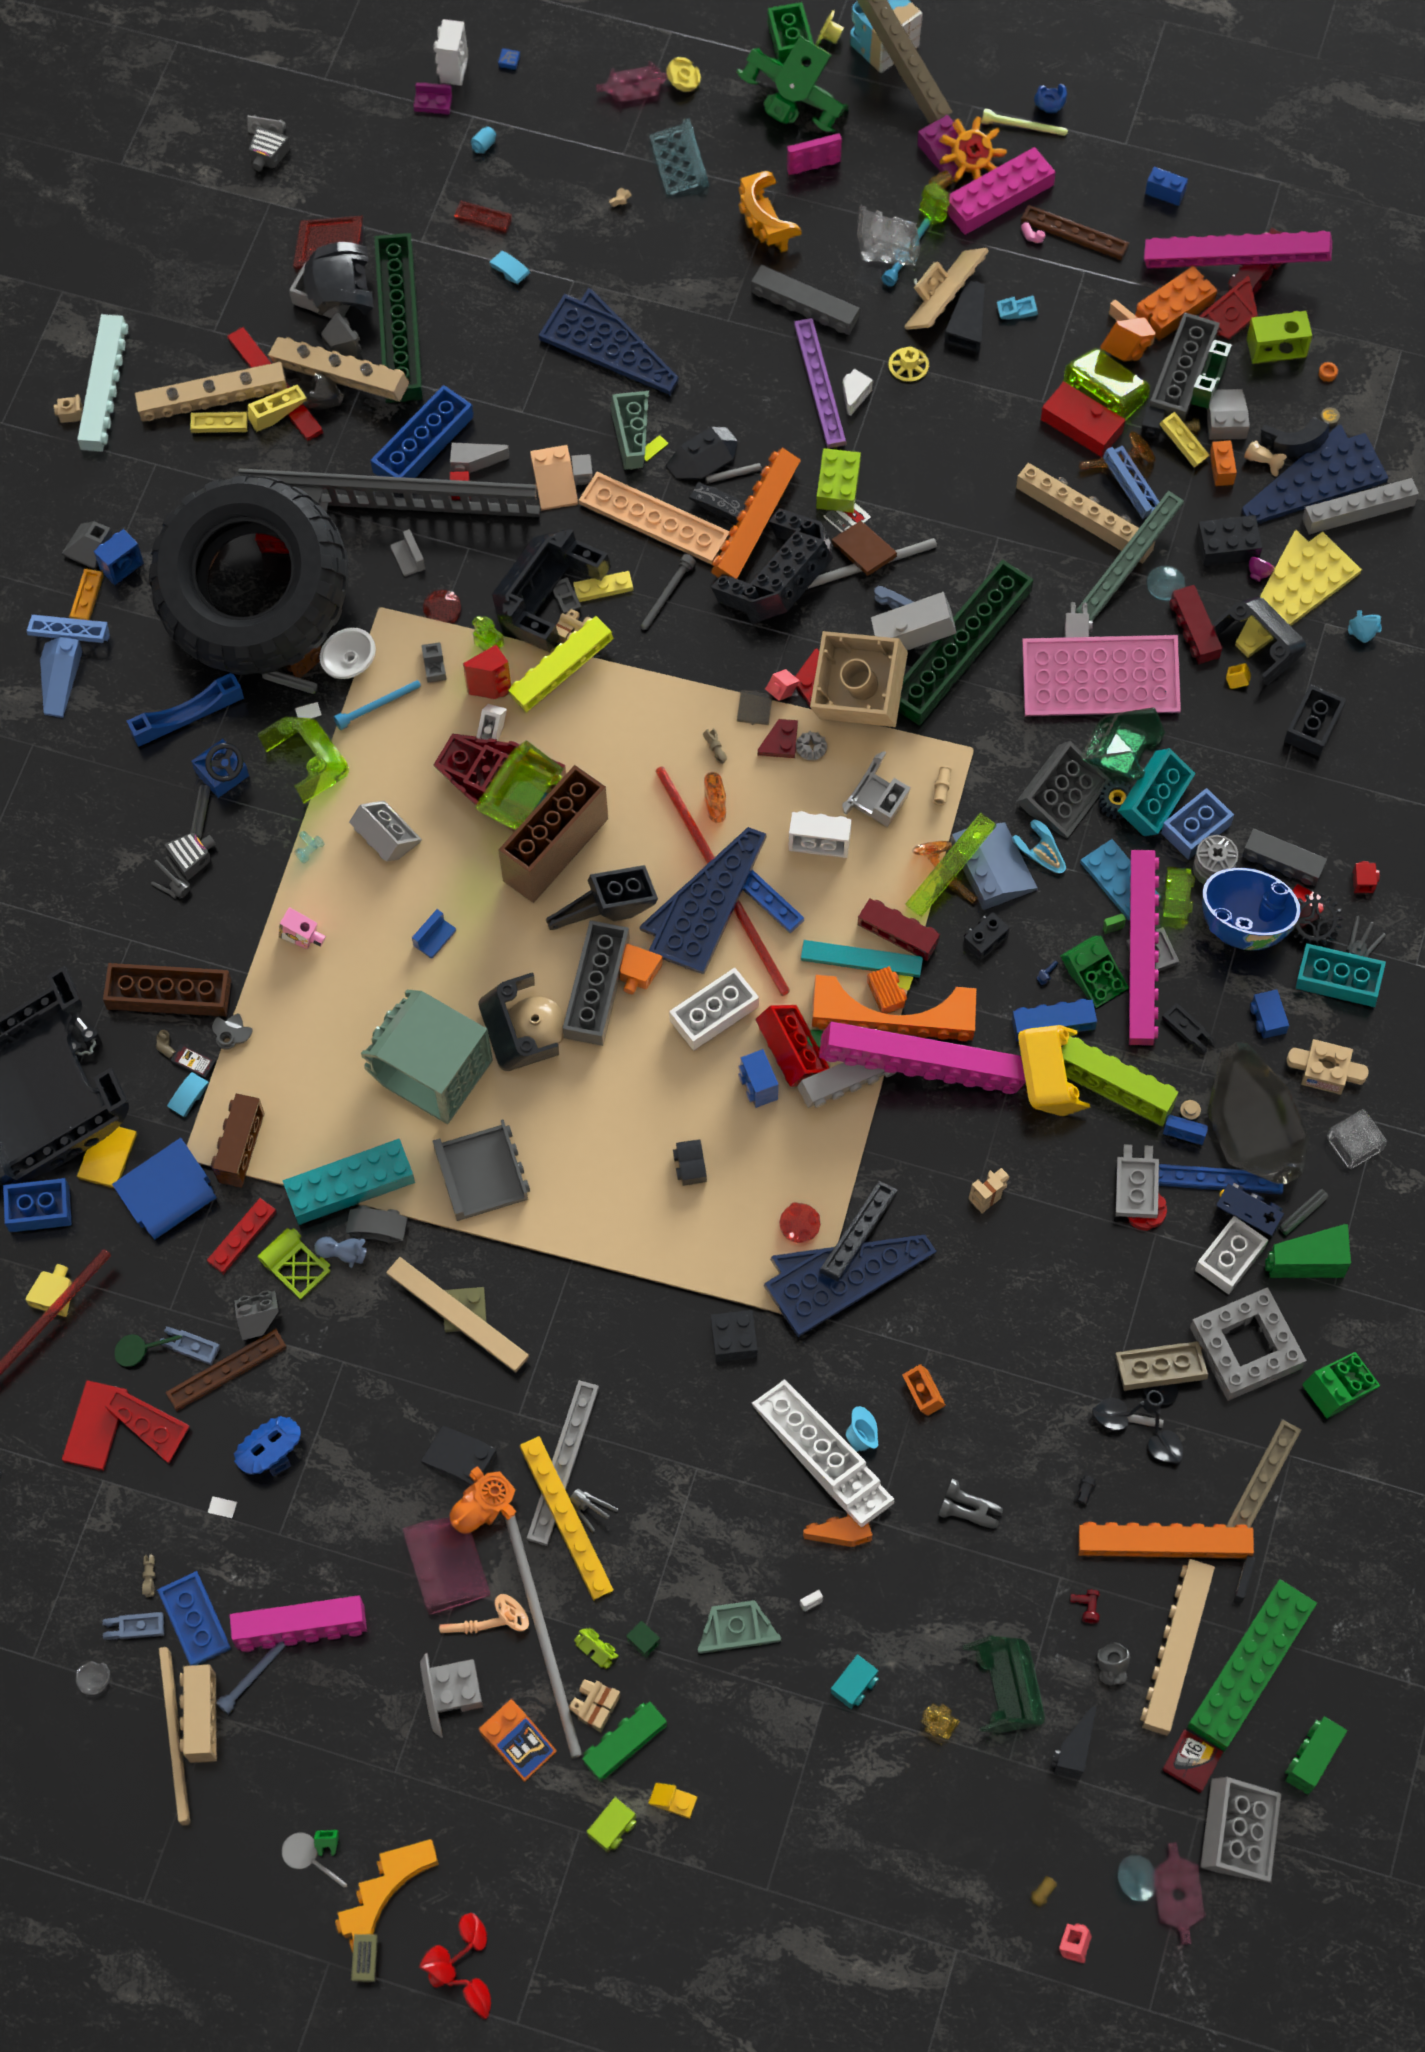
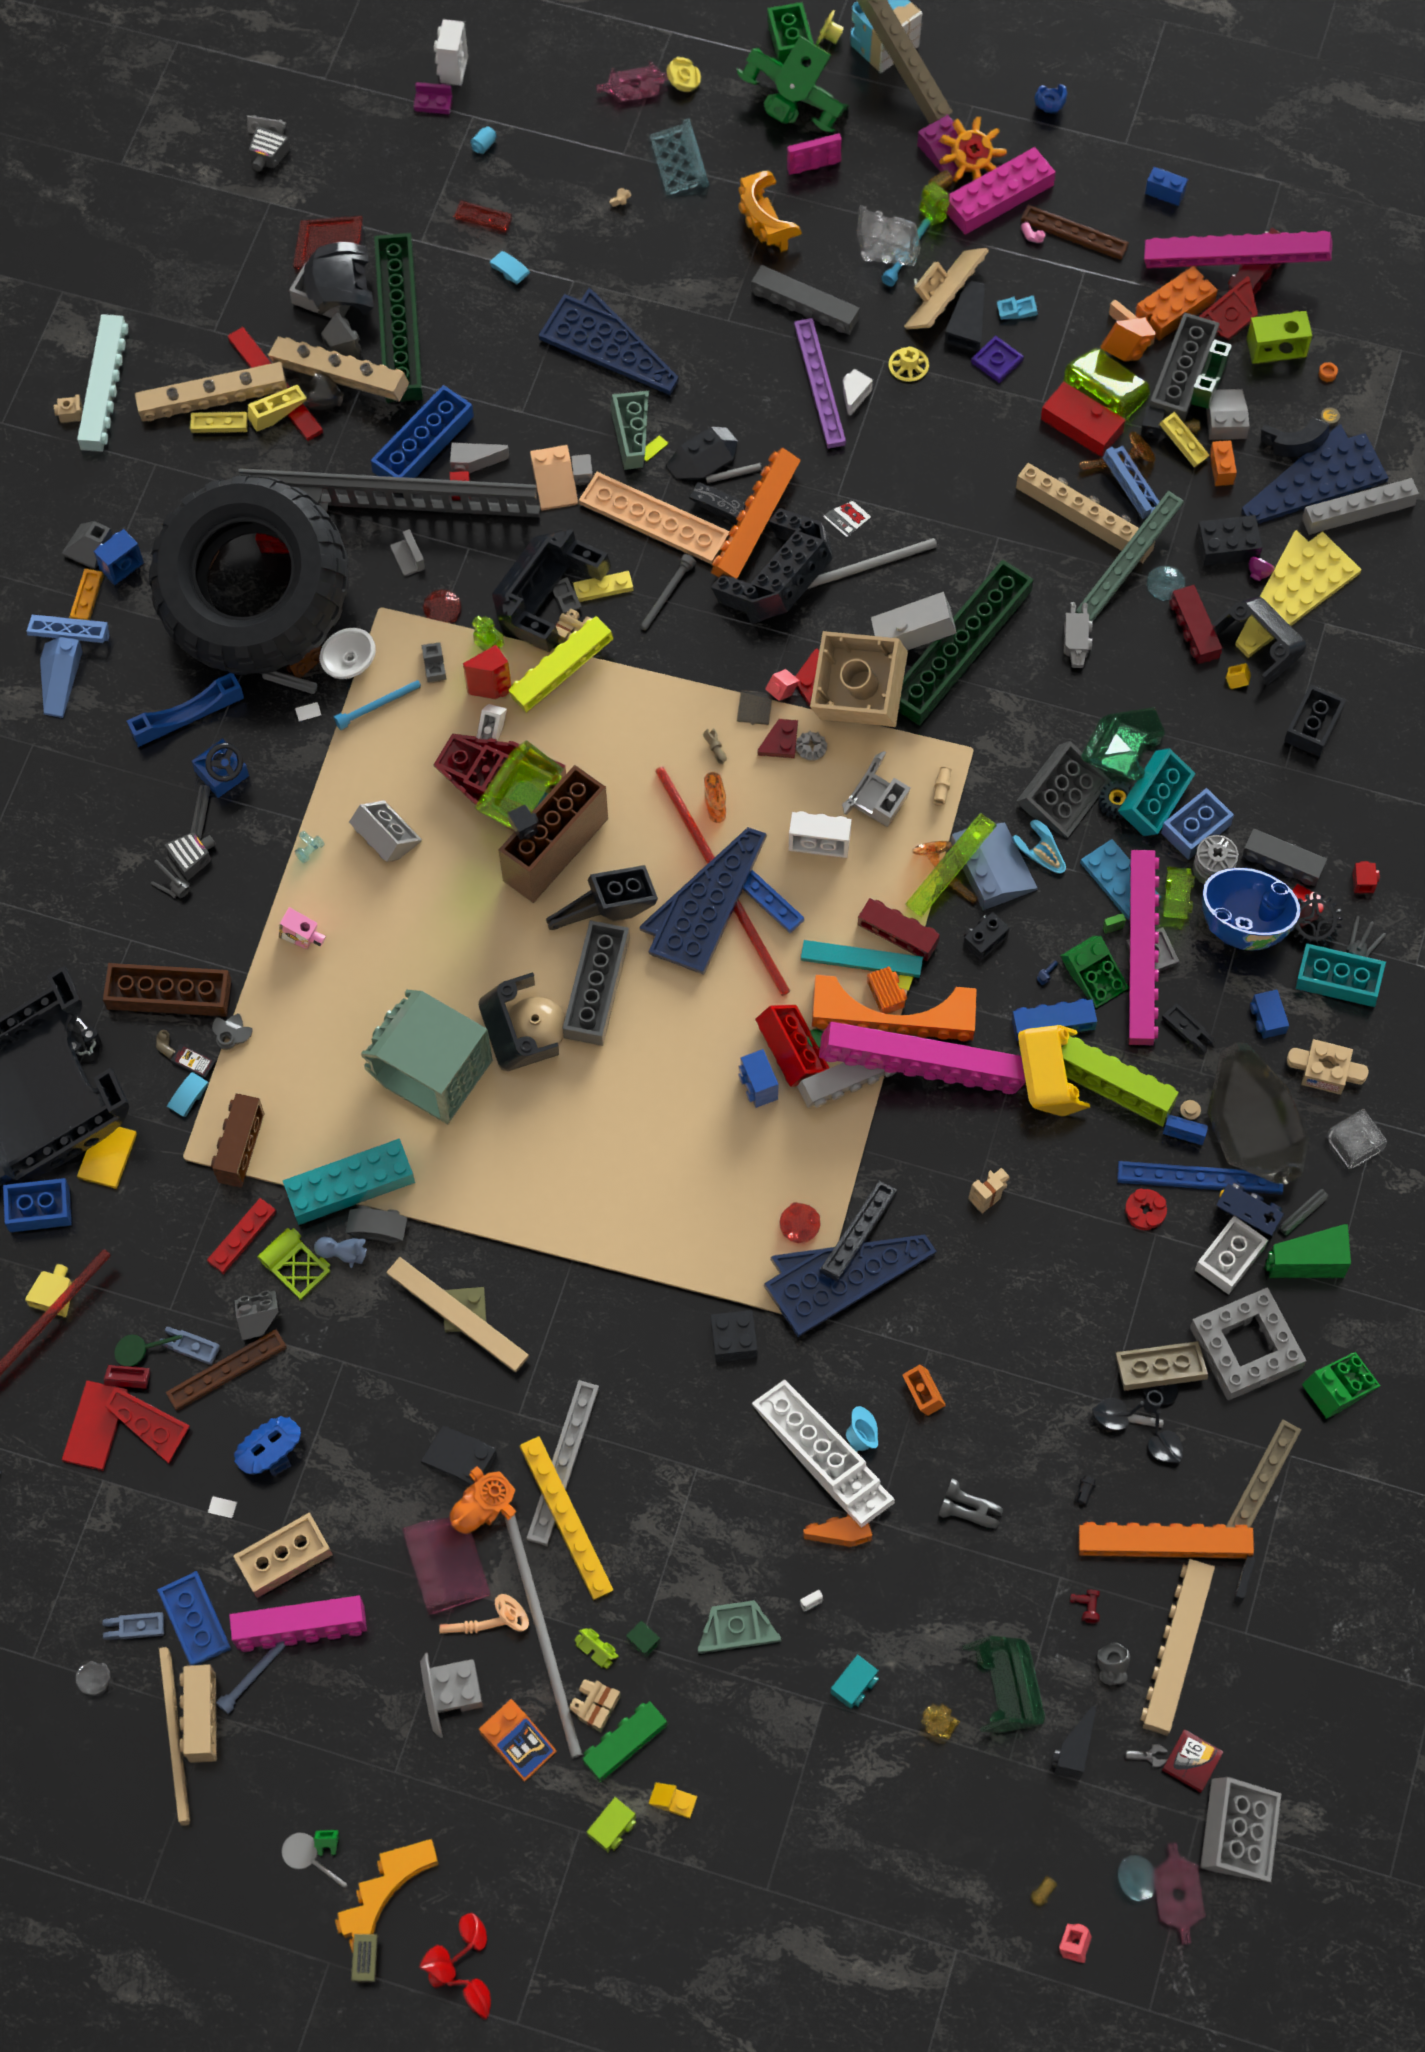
(127, 1376): none -> dark red tile
(148, 1576): dark tan piece -> none
(165, 1189): blue piece -> none
(285, 1568): none -> tan brick
(327, 765): clear neon green windscreen -> none
(433, 934): blue panel -> none
(481, 1171): dark grey panel -> none
(509, 59): blue tile -> none
(523, 822): none -> black brick
(582, 1500): dark grey plant -> none
(639, 968): orange torso -> none
(691, 1162): black brick -> none
(714, 1009): white brick -> none
(838, 480): lime brick -> none
(864, 548): reddish brown tile -> none
(887, 596): sand blue hinge -> none
(990, 117): yellowish green piece -> none
(997, 359): none -> dark purple tile
(1100, 675): bright pink plate -> none
(1137, 1184): light grey tile -> none
(1143, 1755): none -> flat silver bar
(1251, 1665): green brick -> none
(1261, 454): tan animal -> none
(1315, 1754): green brick -> none
(1364, 626): medium azure helmet -> none

